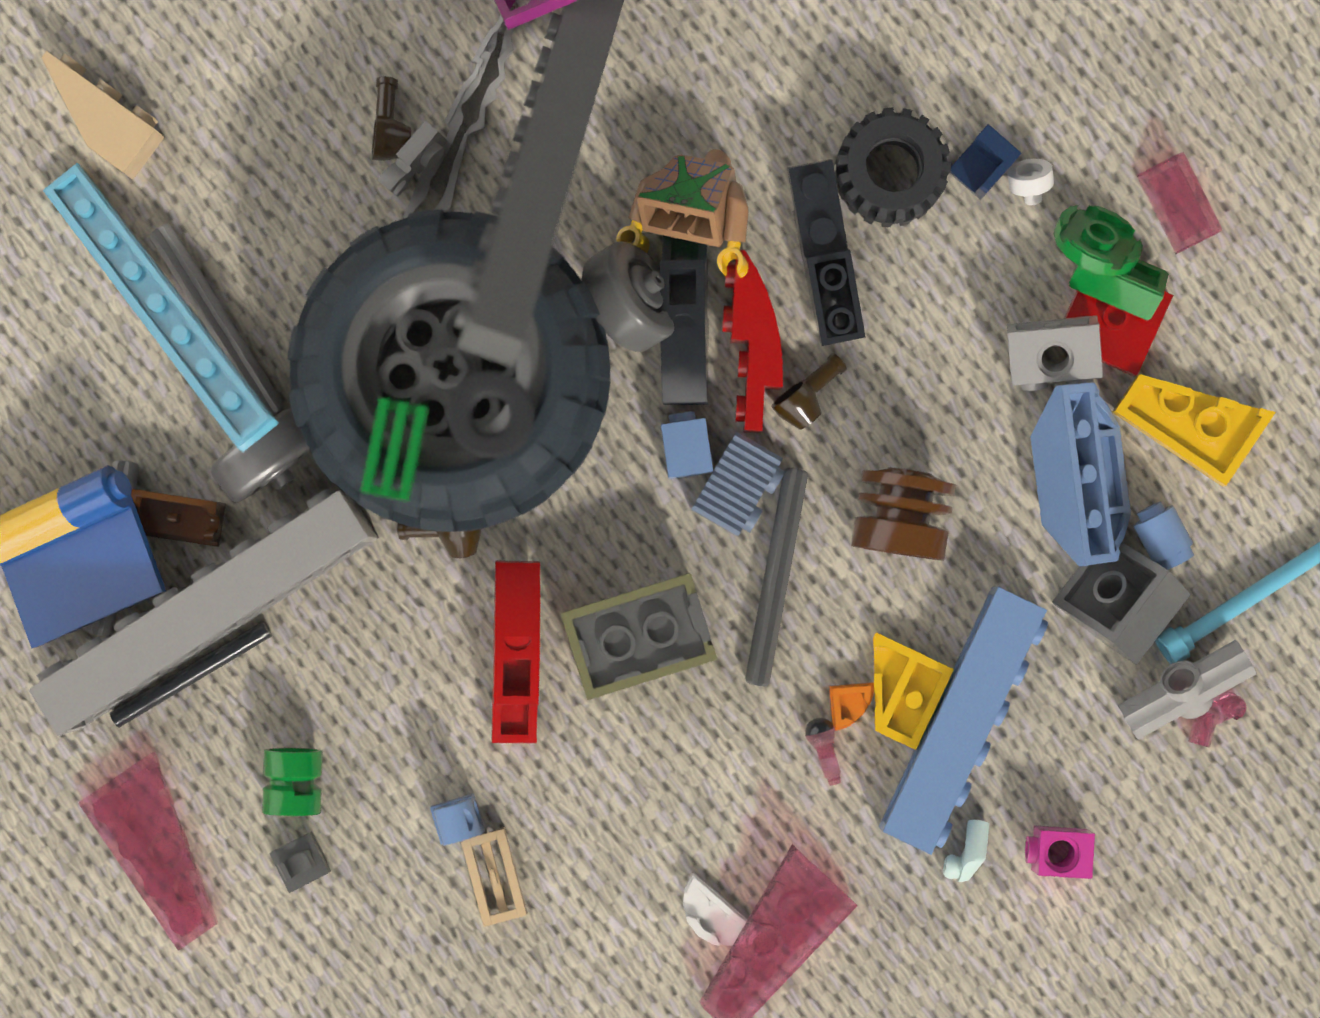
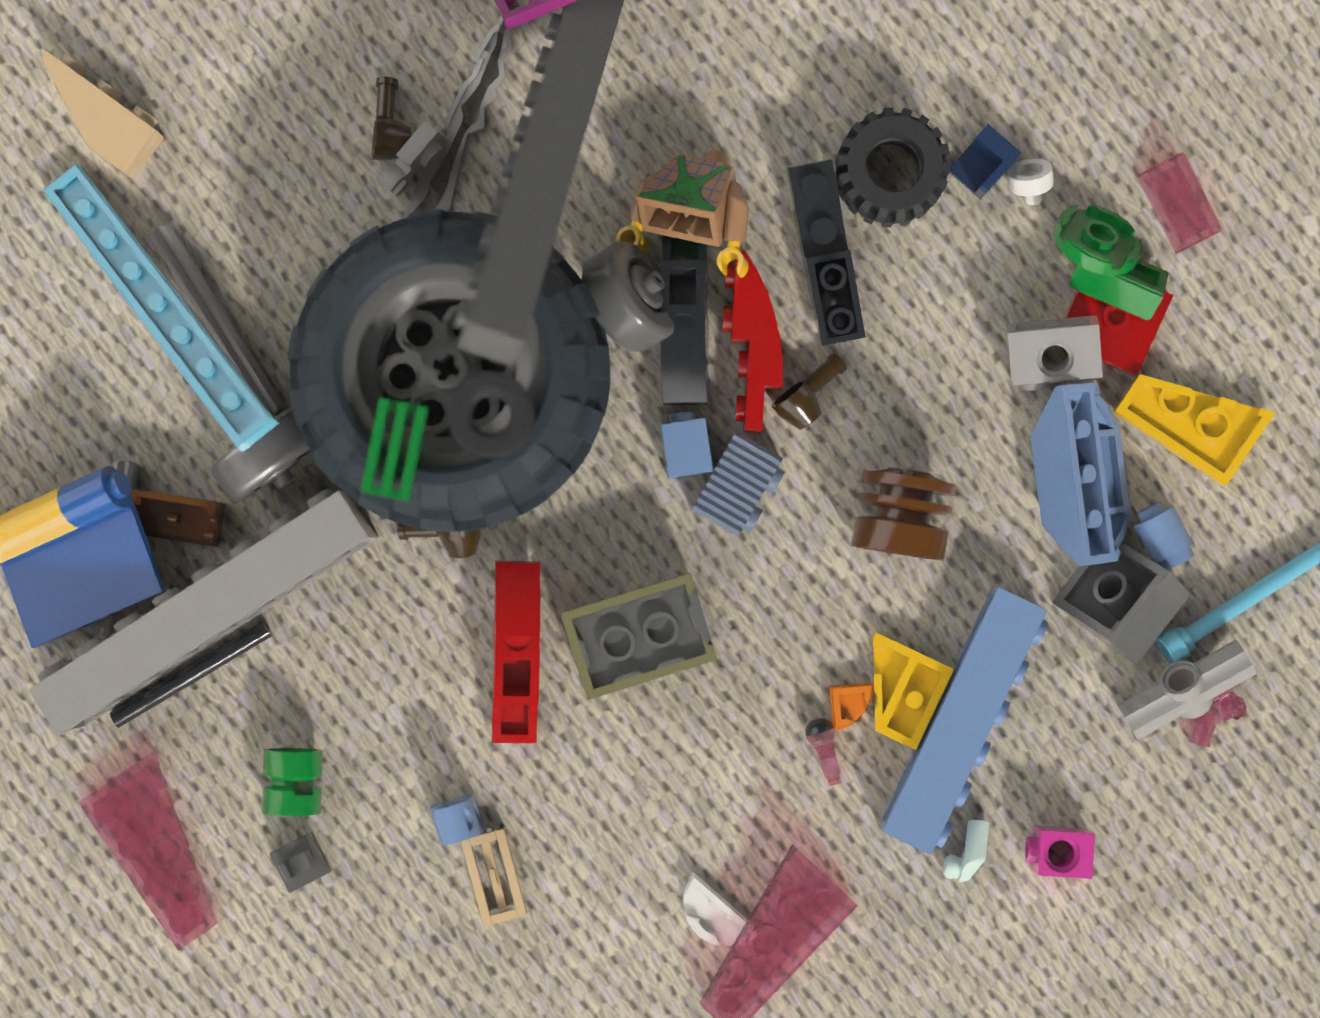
(776, 577): dark grey axle -> none

